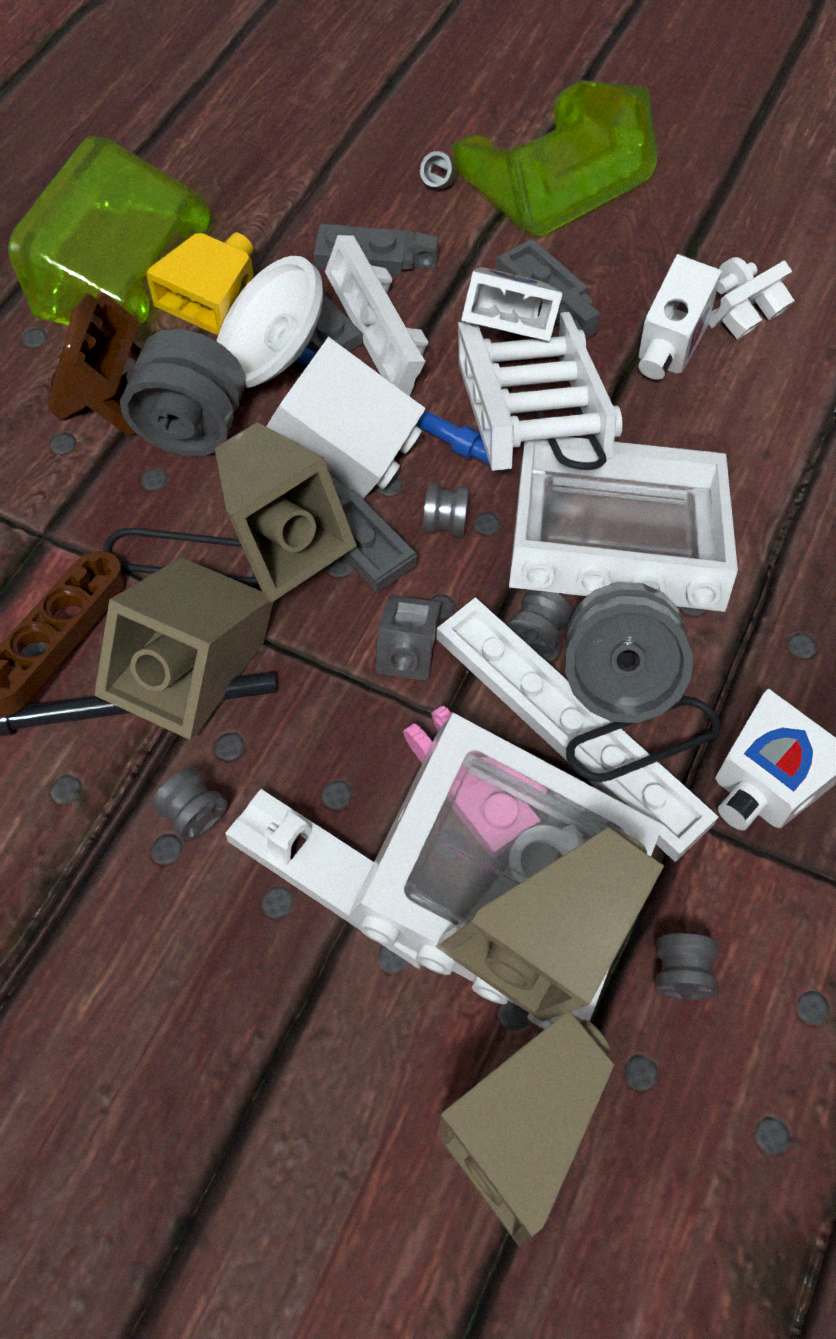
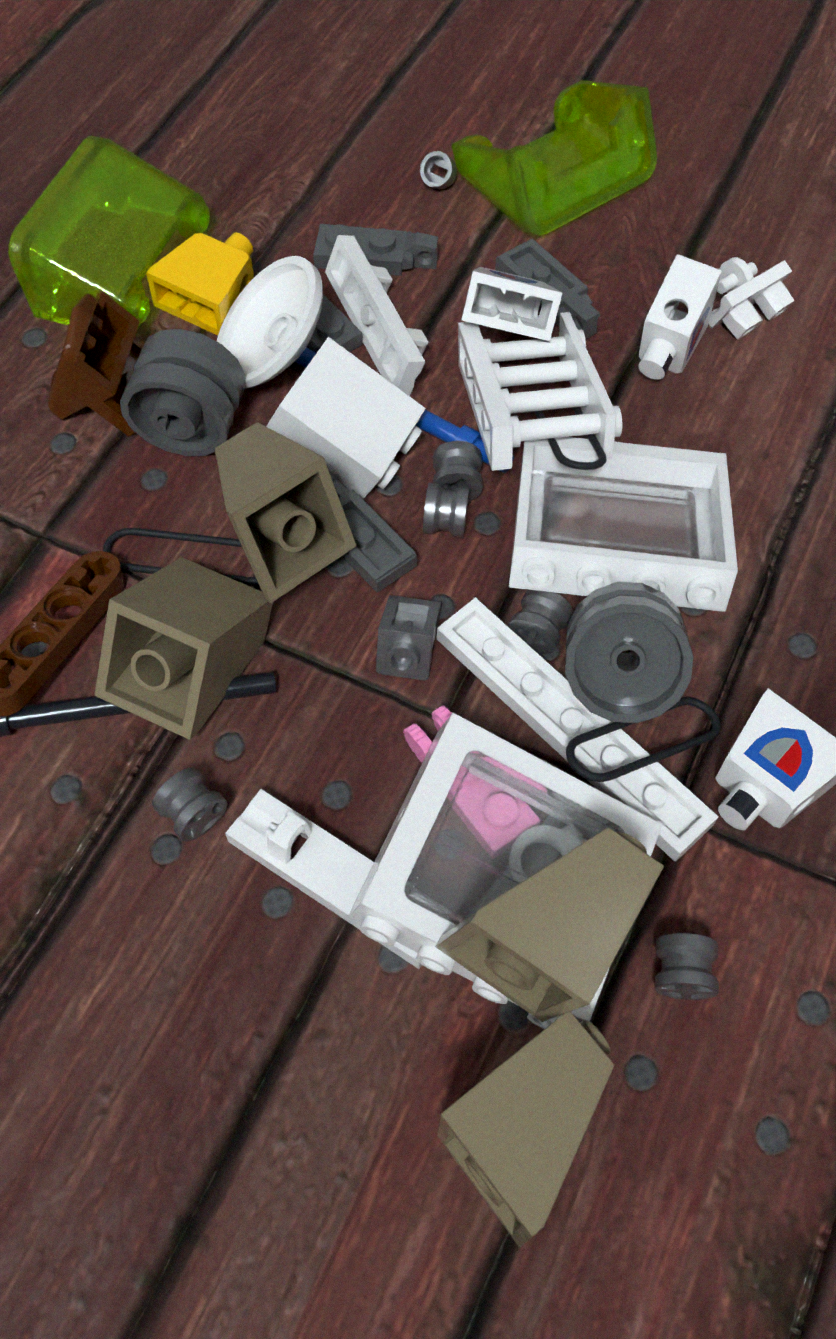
(458, 465): none -> flat silver wheel

